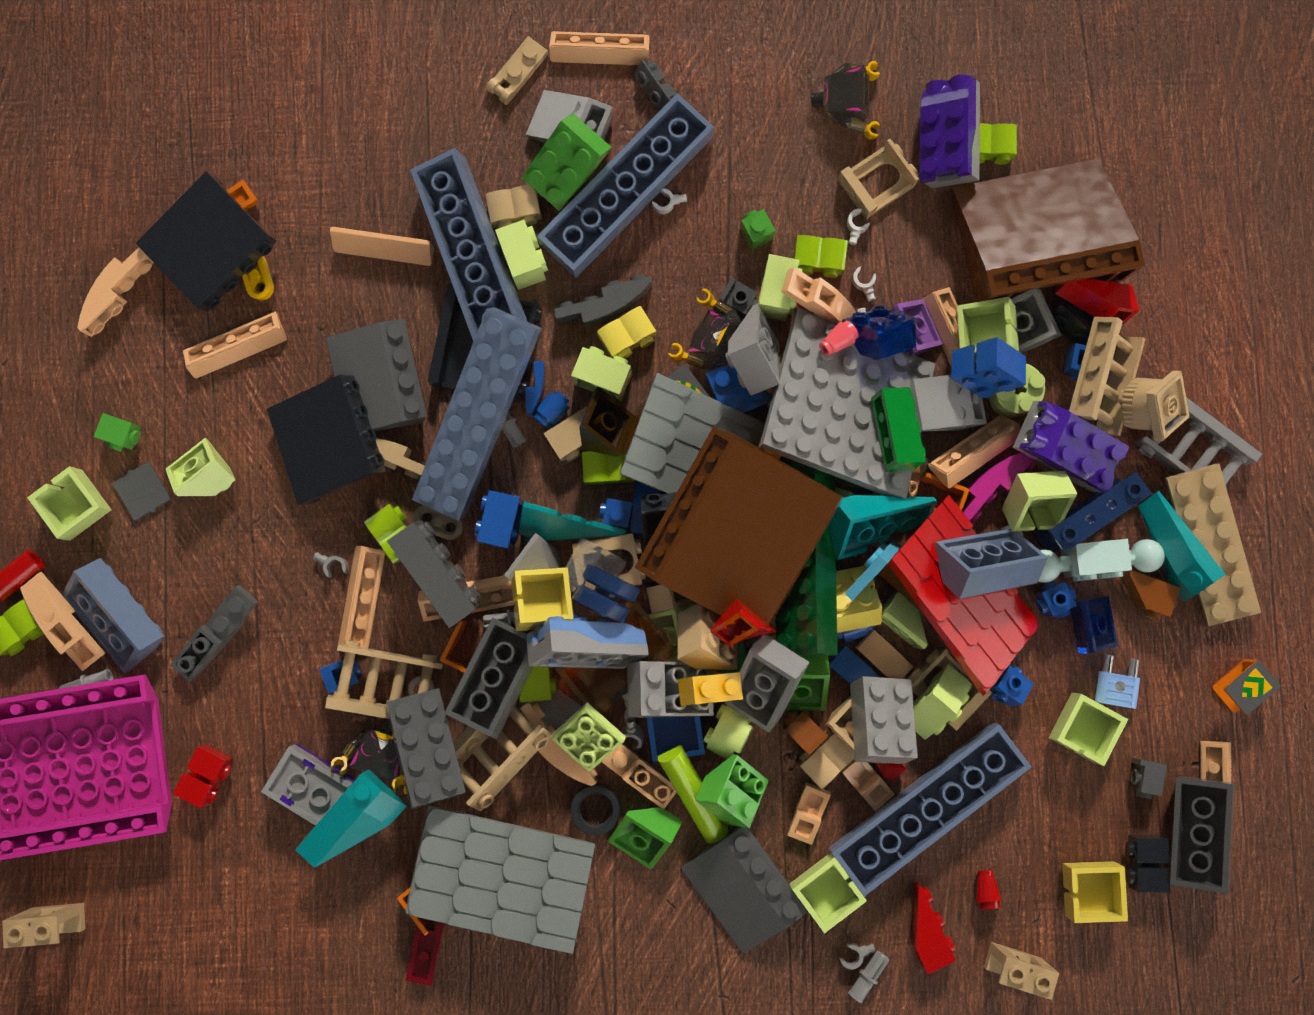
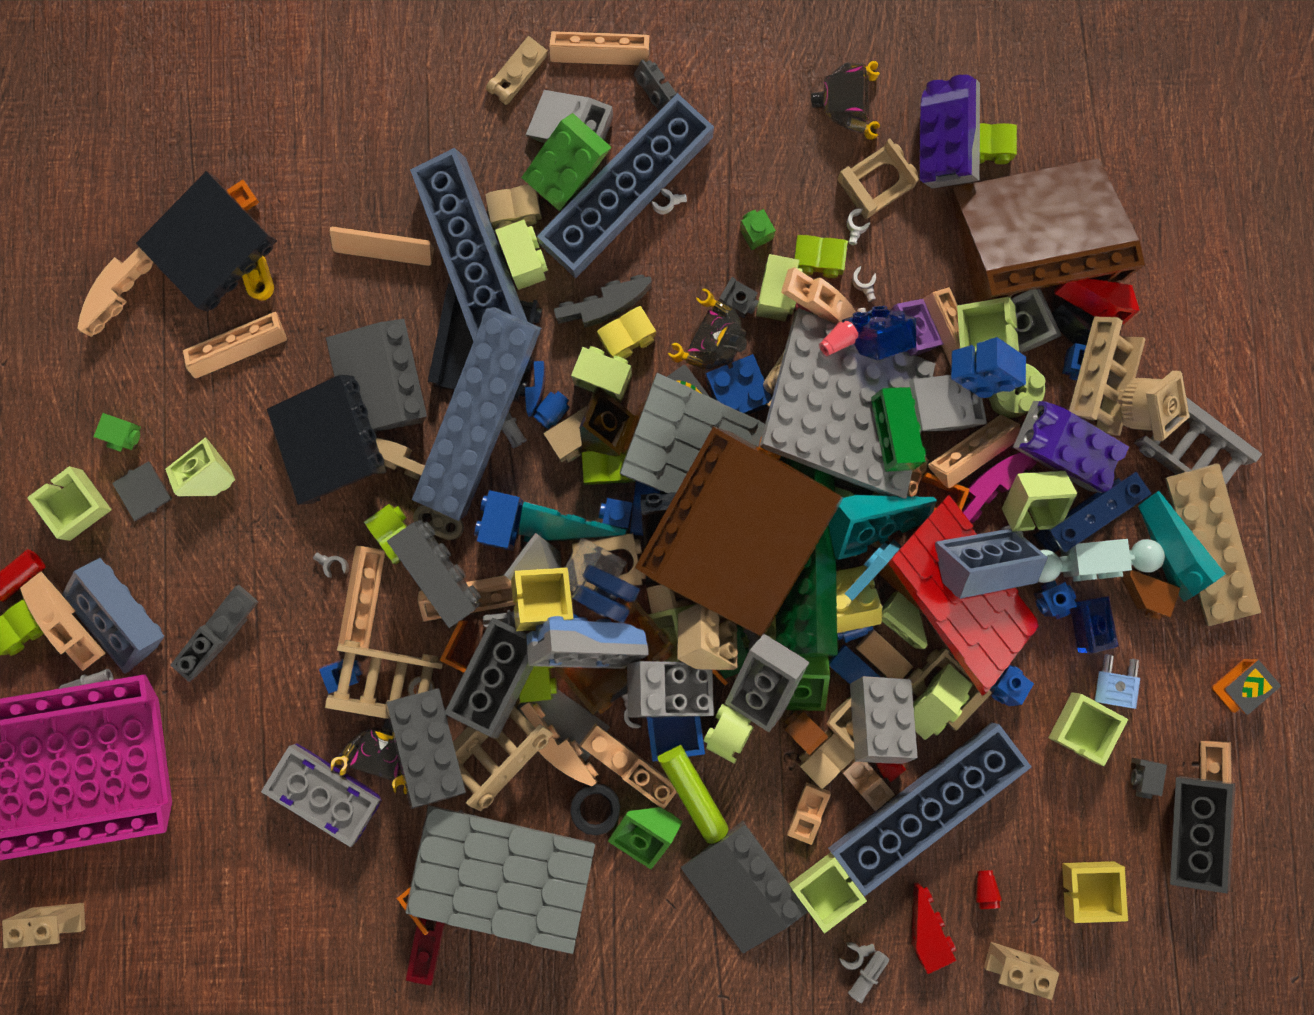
(207, 769): red piece -> none
(355, 816): teal wedge -> none
(588, 737): yellowish green tile -> none
(634, 731): light grey piece -> none
(710, 689): yellow brick -> none
(732, 792): bright green slope -> none
(739, 624): red slope -> none
(755, 353): light grey slope -> none
(1148, 876): black piece -> none

